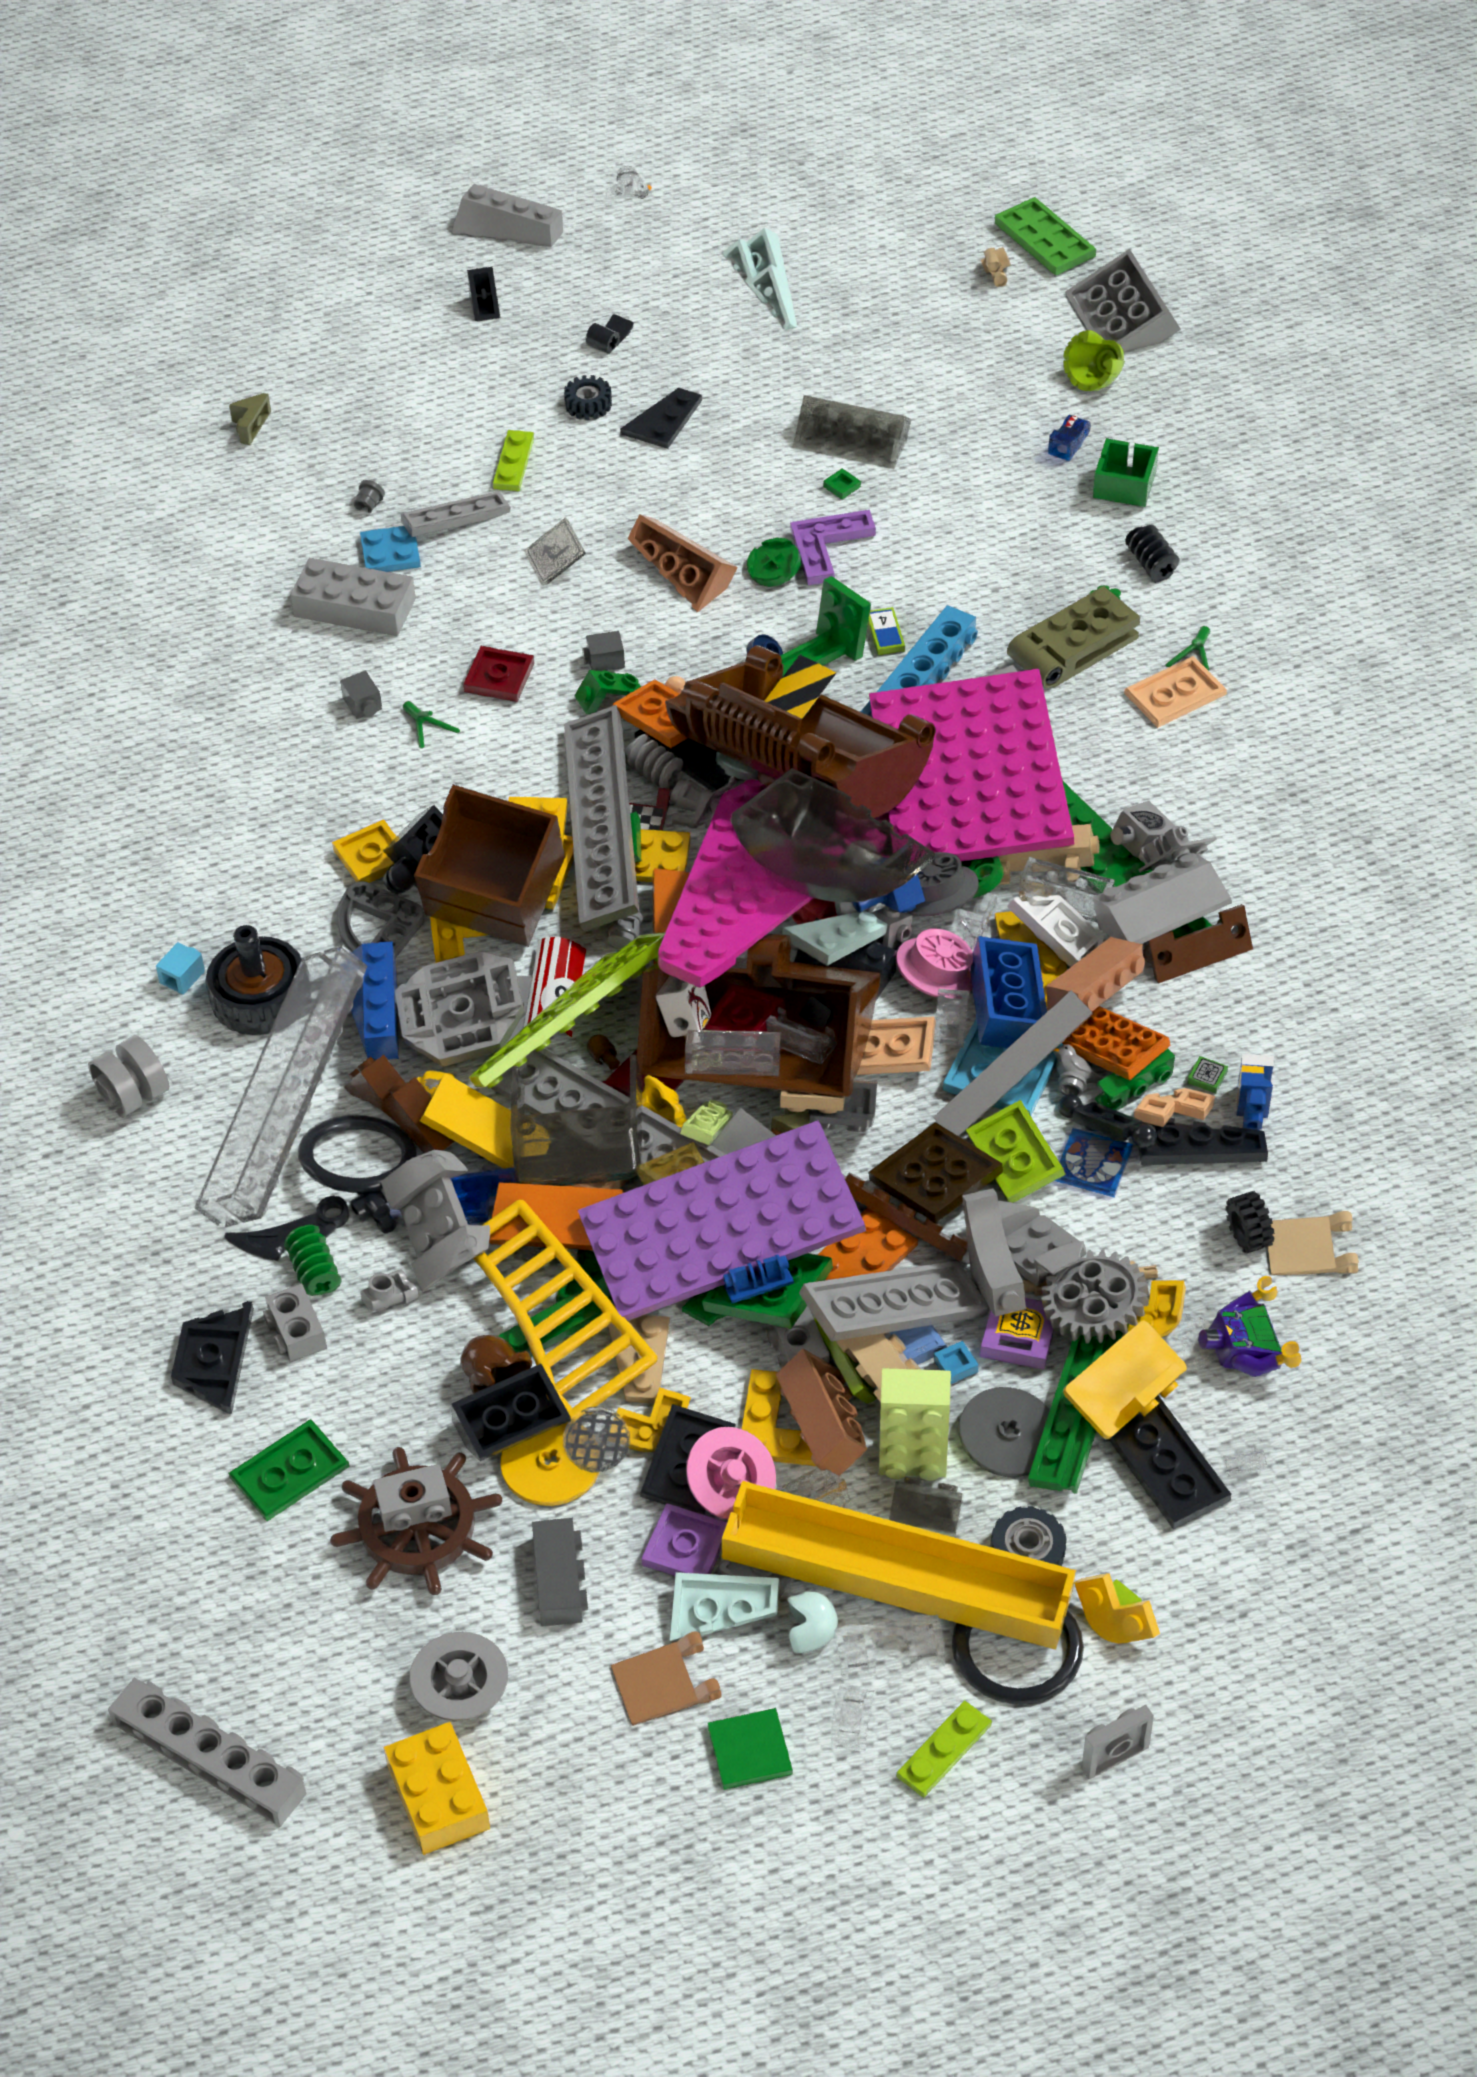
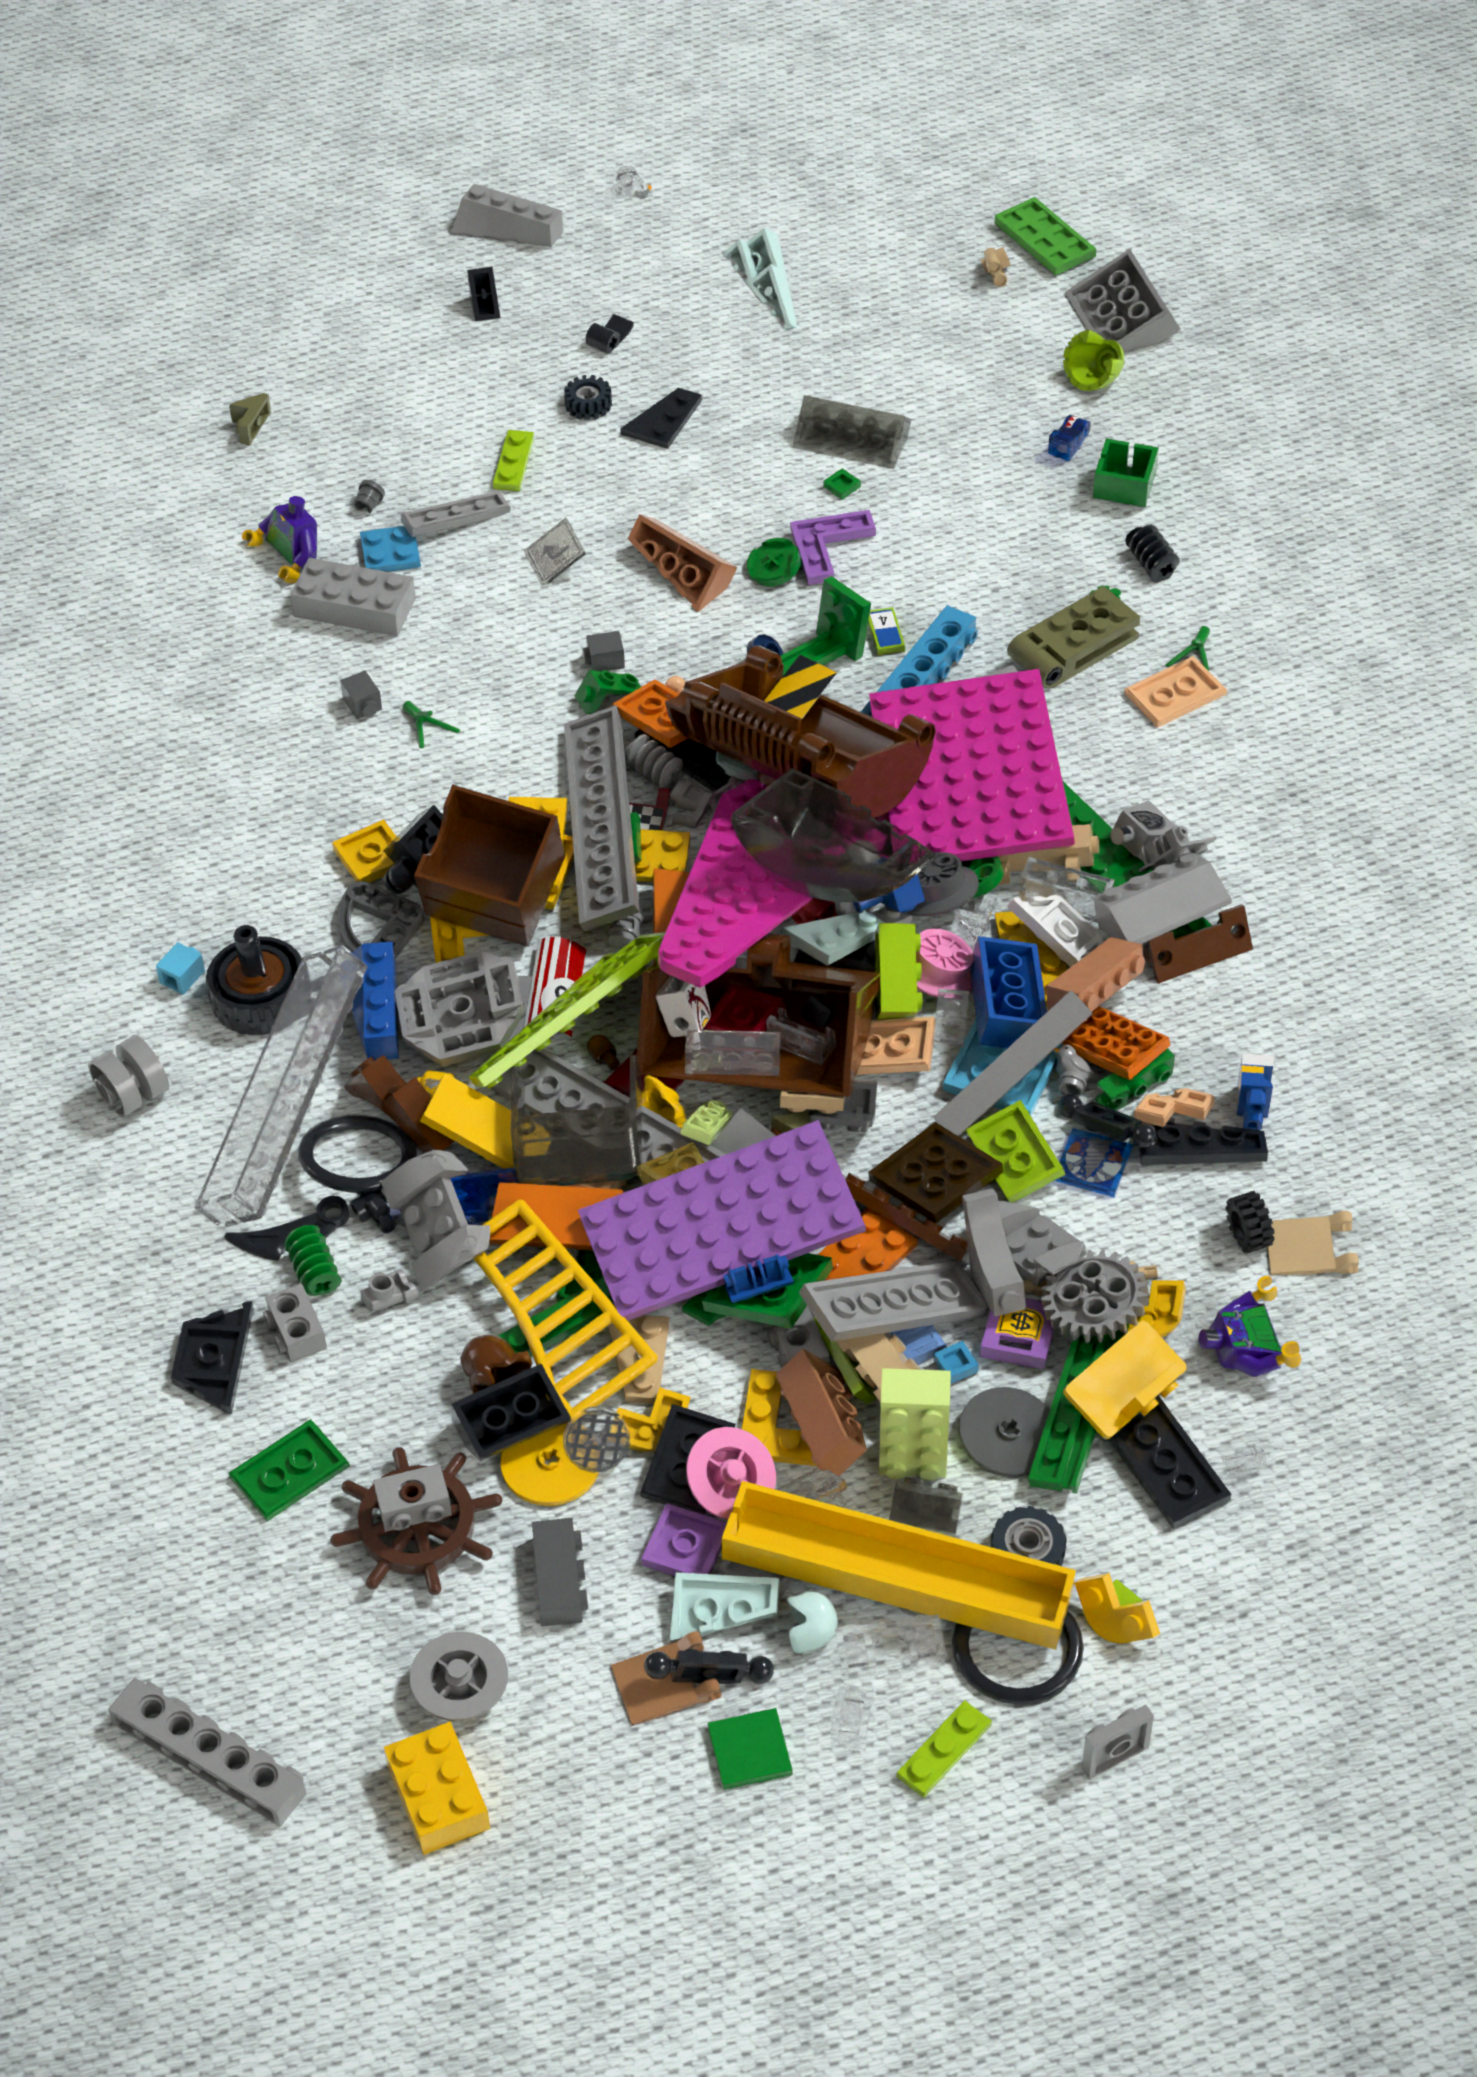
(290, 533): none -> torso
(499, 673): dark red plate -> none
(698, 1666): none -> black plate
(898, 970): none -> lime brick
(1207, 1074): tile -> none

